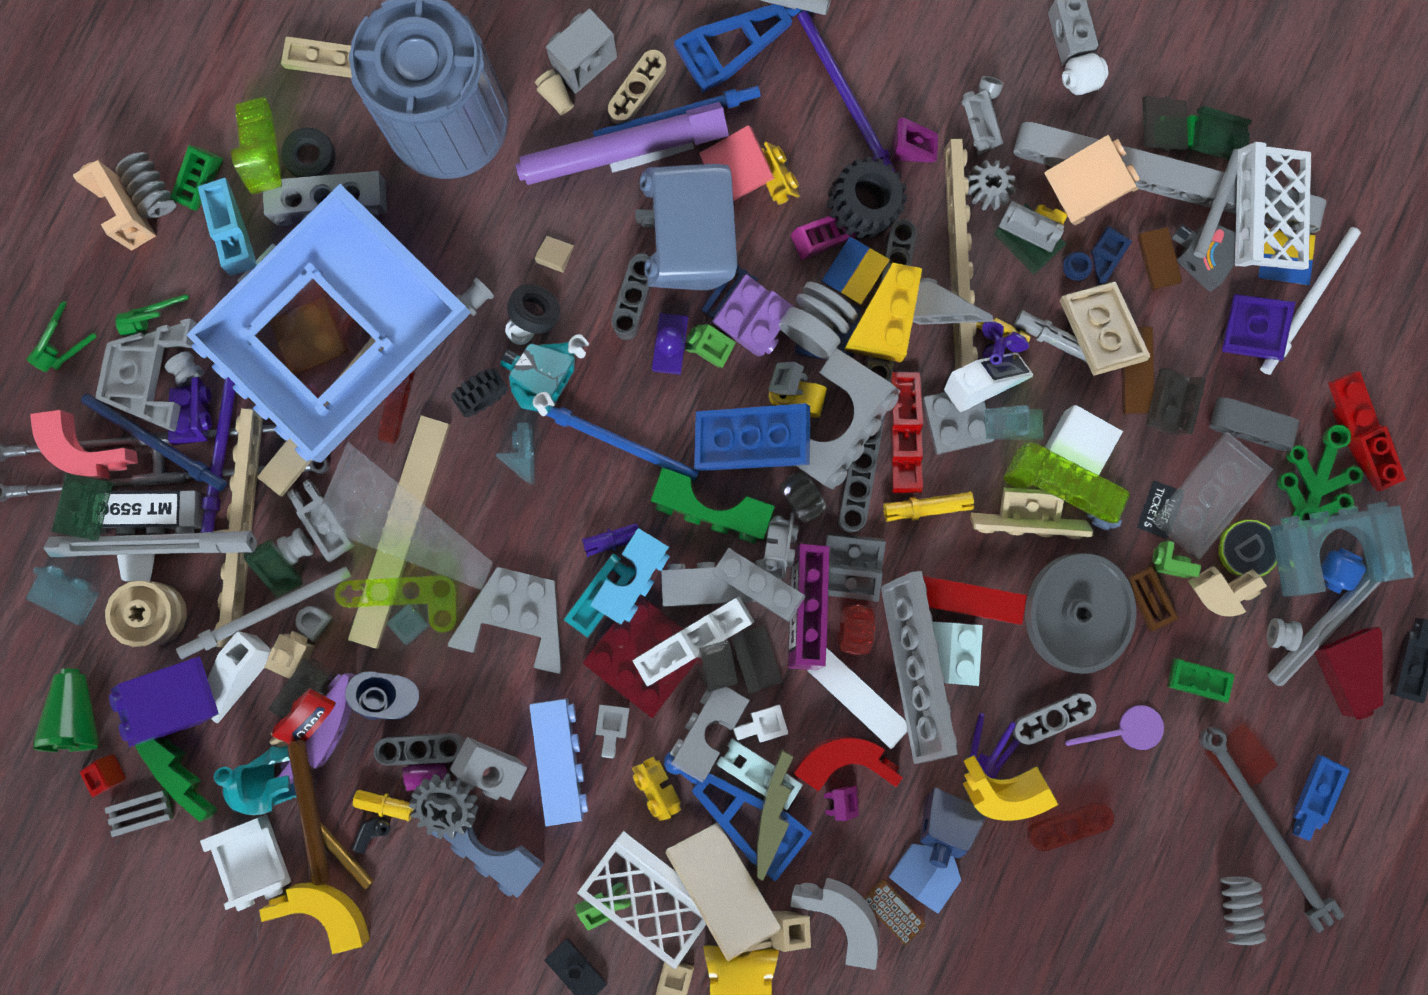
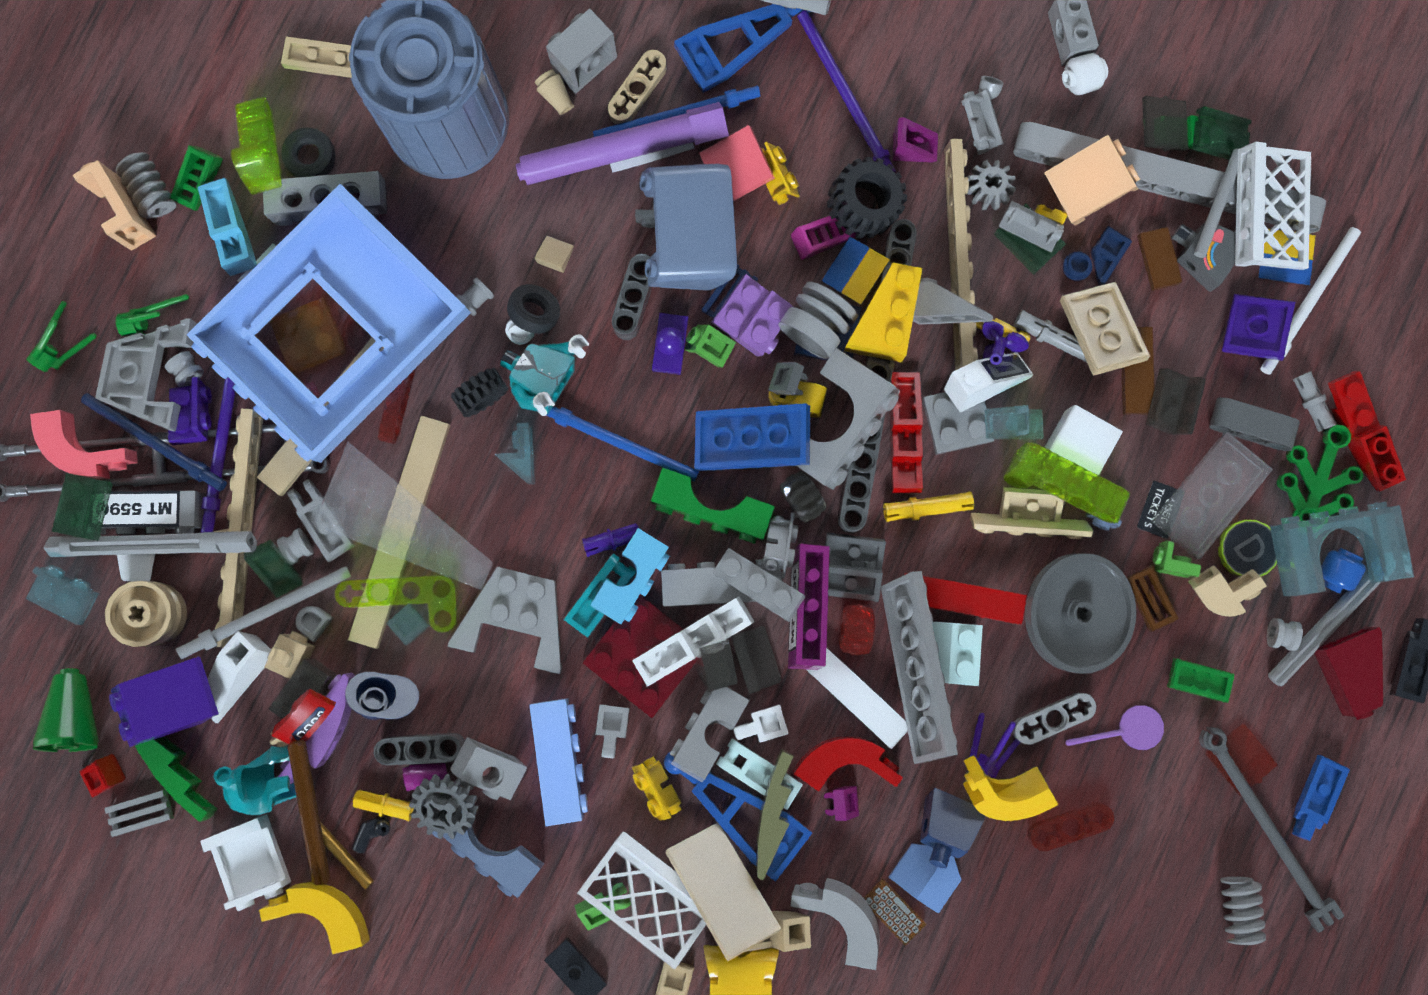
(1314, 401): none -> light grey pin

